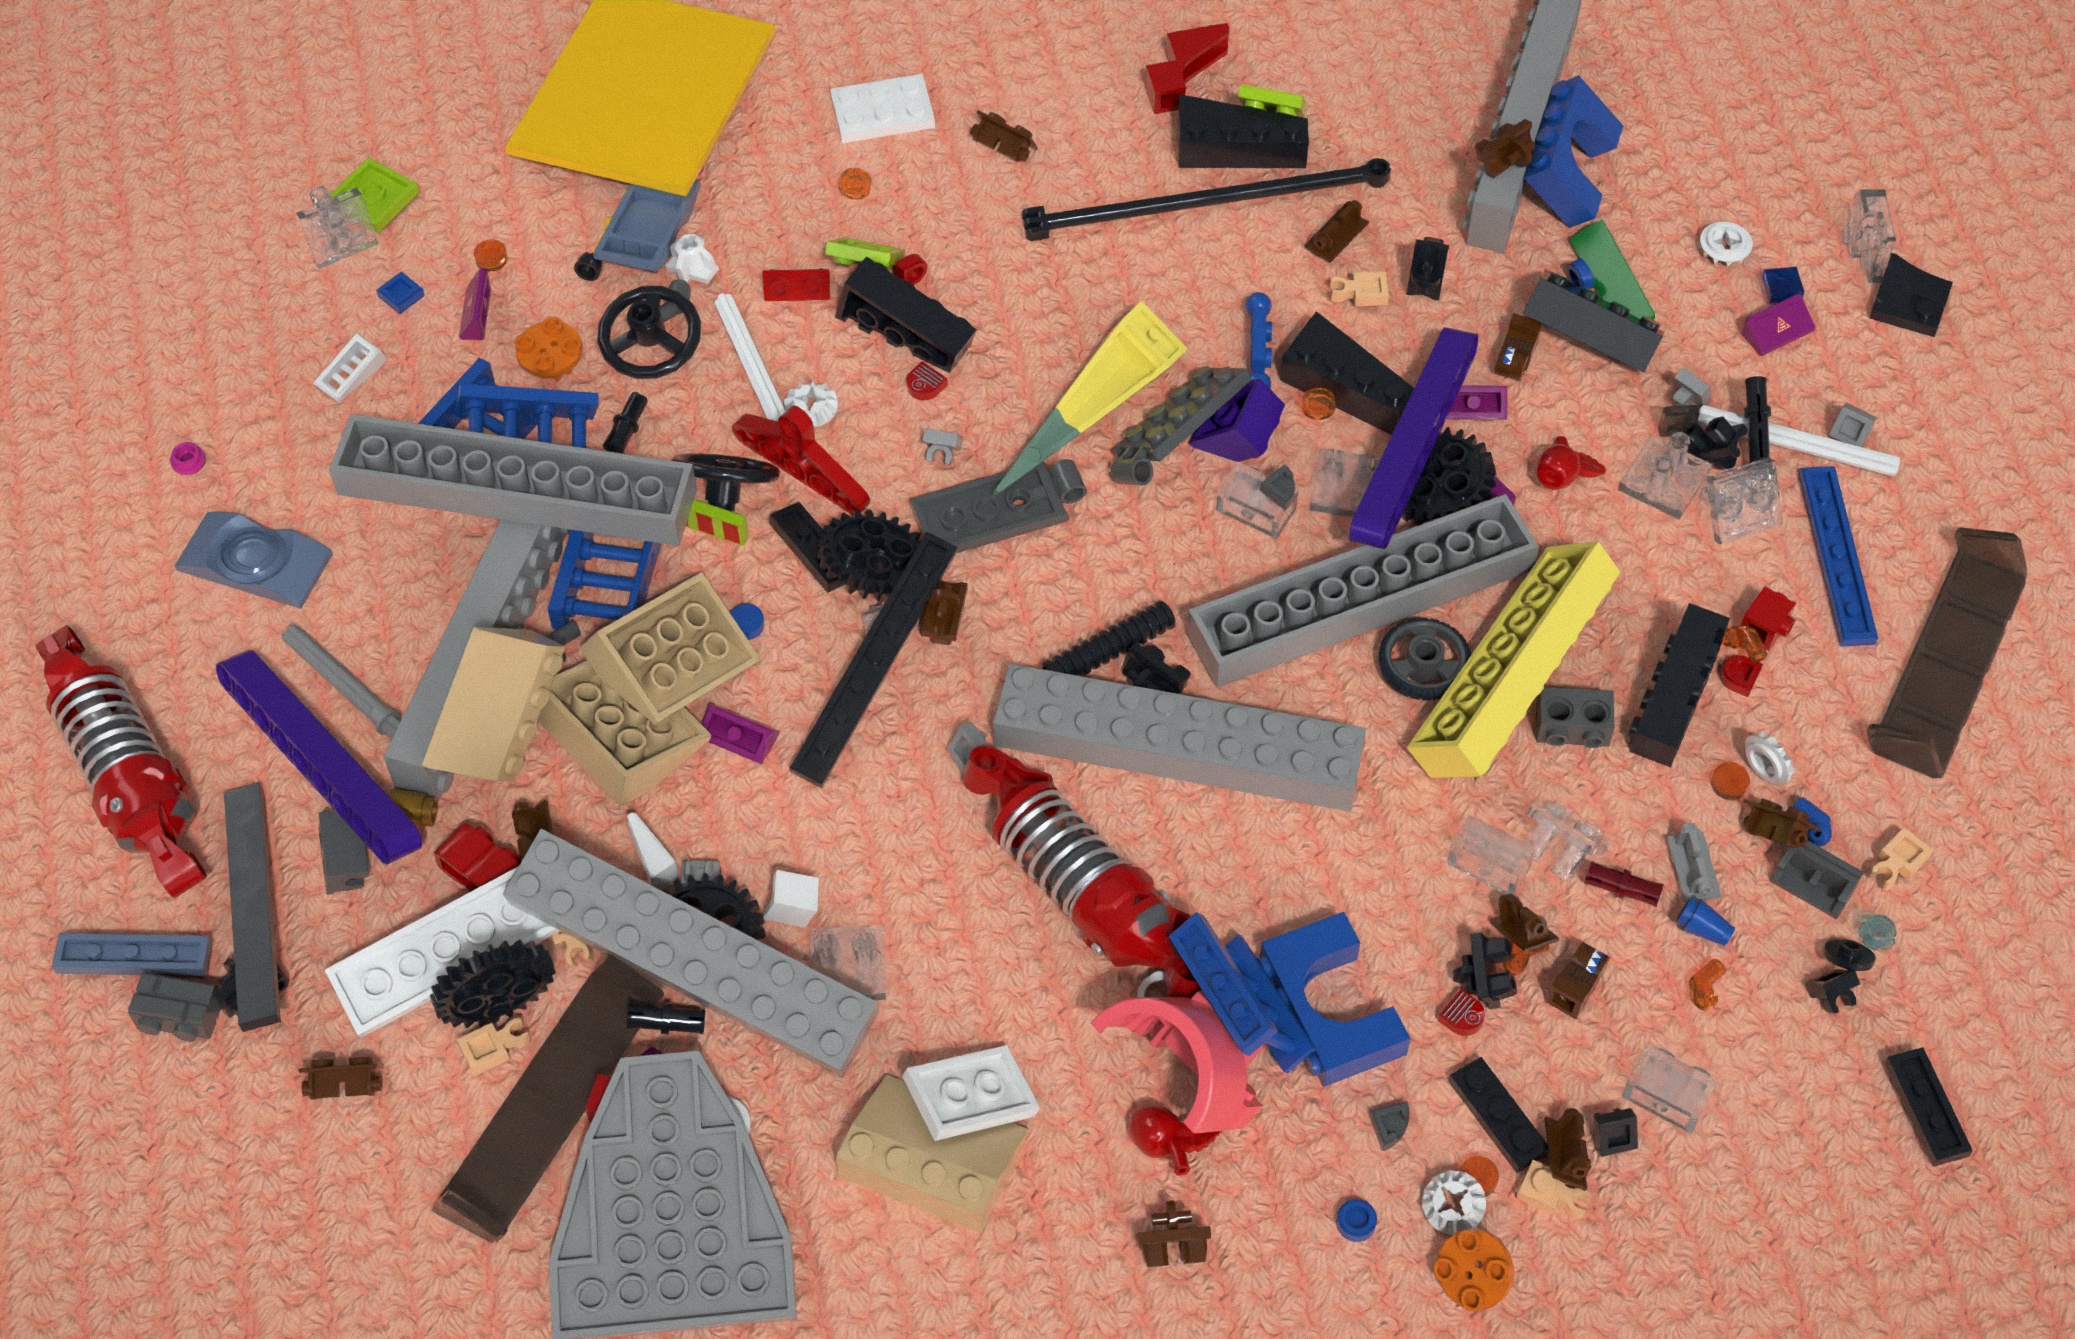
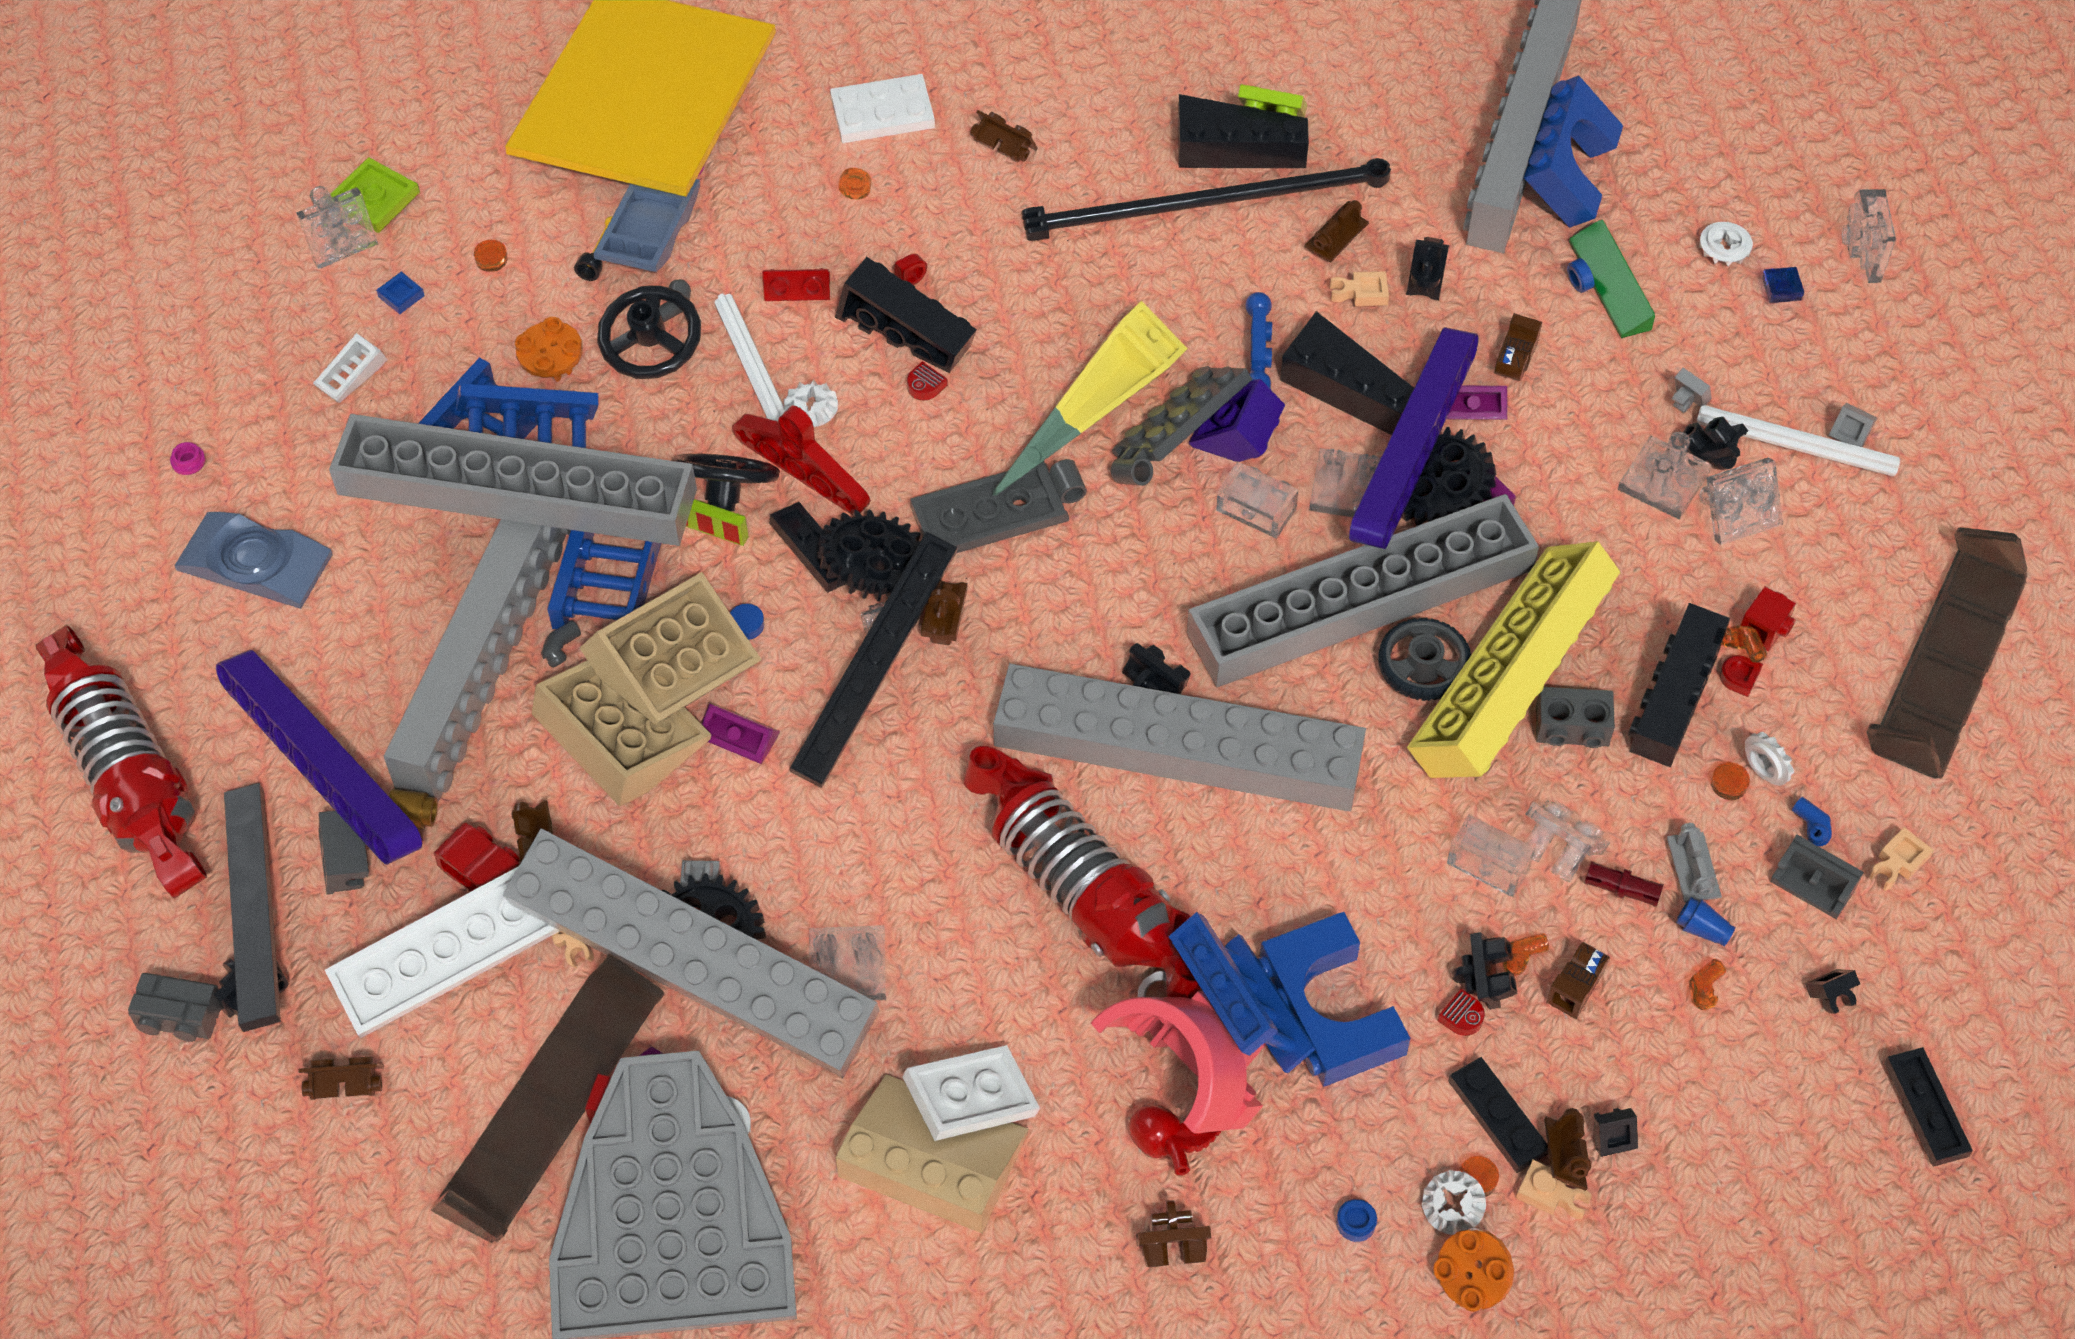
(132, 954): sand blue plate -> none
(377, 712): light grey axle -> none
(476, 307): magenta slope -> none
(488, 1047): light nougat plate -> none
(492, 983): black gear -> none
(494, 703): tan slope -> none
(625, 424): black axle -> none
(656, 860): white slope -> none
(666, 1019): black pin -> none
(691, 259): white piece -> none
(793, 899): white panel -> none
(851, 250): lime plate -> none
(942, 441): light grey tile -> none
(963, 742): light grey tile -> none
(1114, 641): black piece -> none
(1187, 56): red arch -> none
(1280, 487): dark grey tile -> none
(1318, 403): clear orange tile -> none
(1390, 1124): dark grey tile -> none
(1509, 148): reddish brown hips -> none
(1522, 924): reddish brown hinge -> none
(1561, 465): red piece -> none
(1593, 320): black wedge -> none
(1670, 1088): clear brick -> none
(1677, 418): clear smoke tile -> none
(1757, 417): black pin -> none
(1778, 325): magenta slope -> none
(1789, 825): reddish brown hinge -> none
(1838, 556): blue tile -> none
(1849, 955): black piece -> none
(1879, 924): clear light blue plate -> none
(1910, 297): black plate -> none

